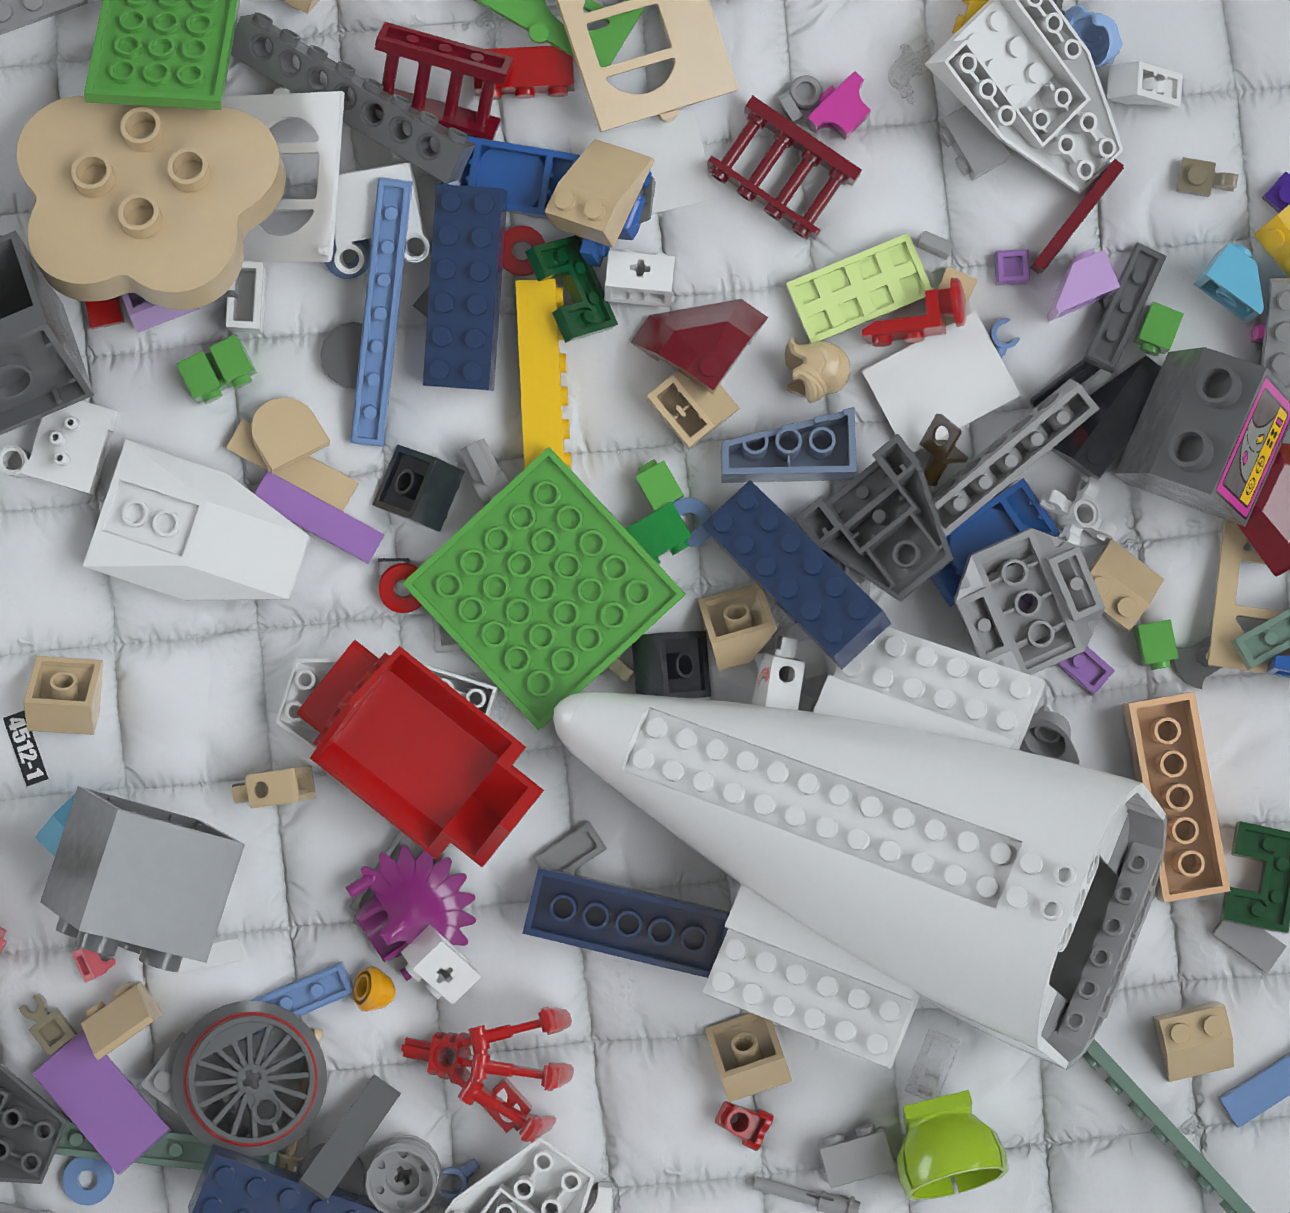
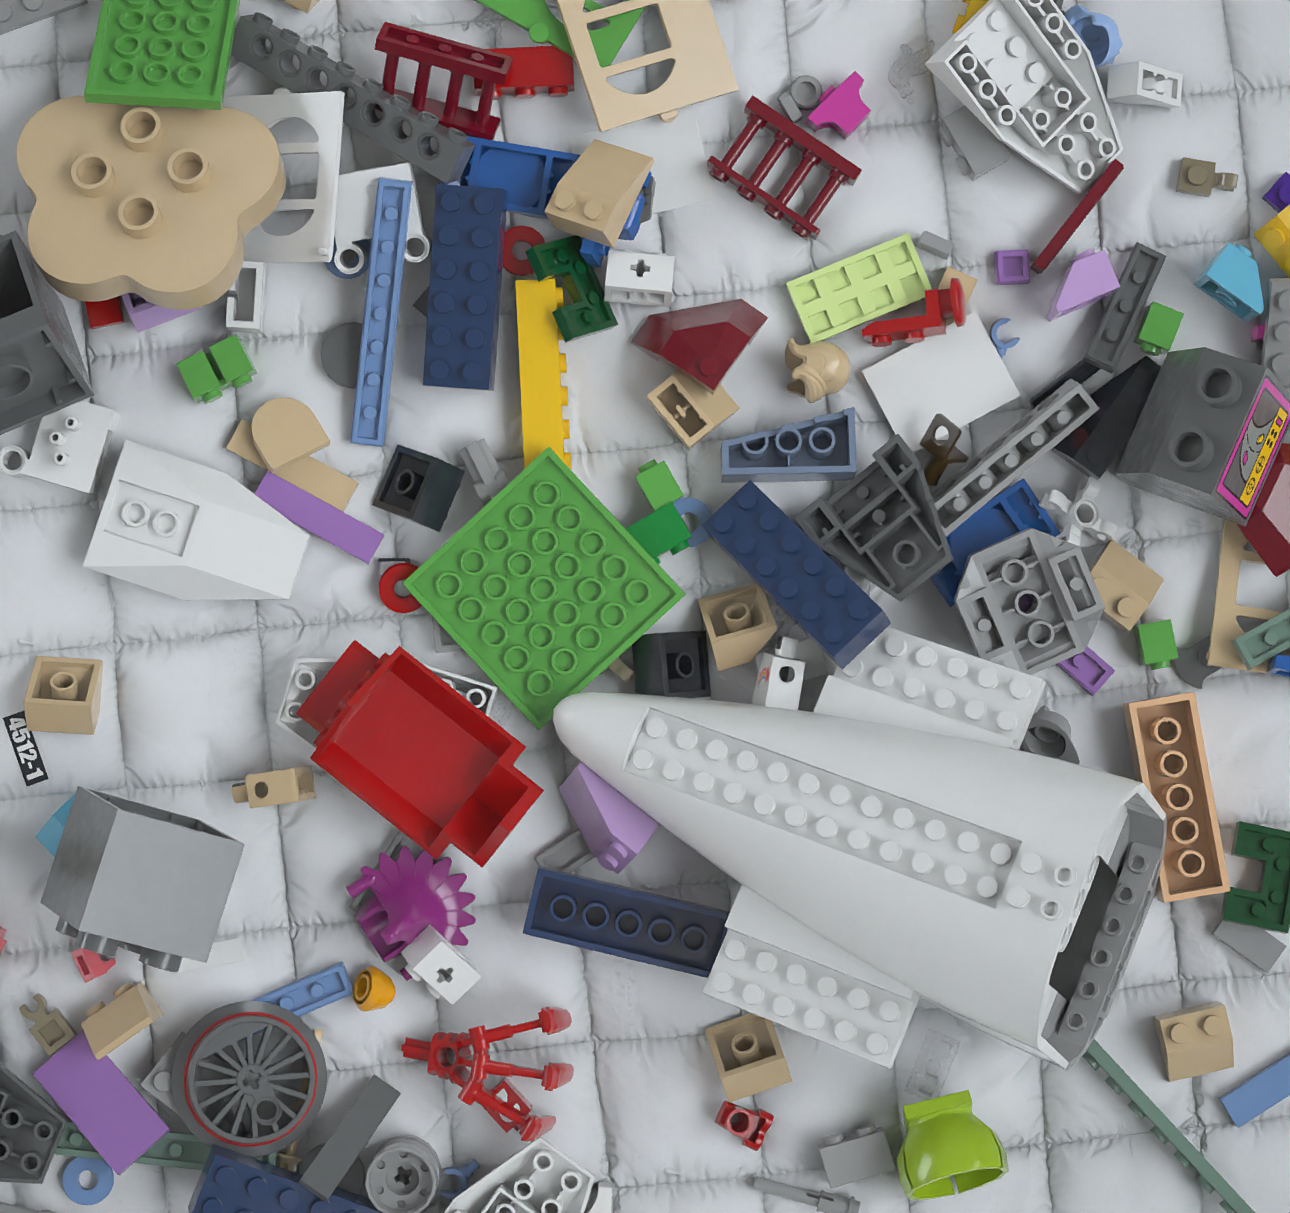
(606, 818): none -> lavender slope

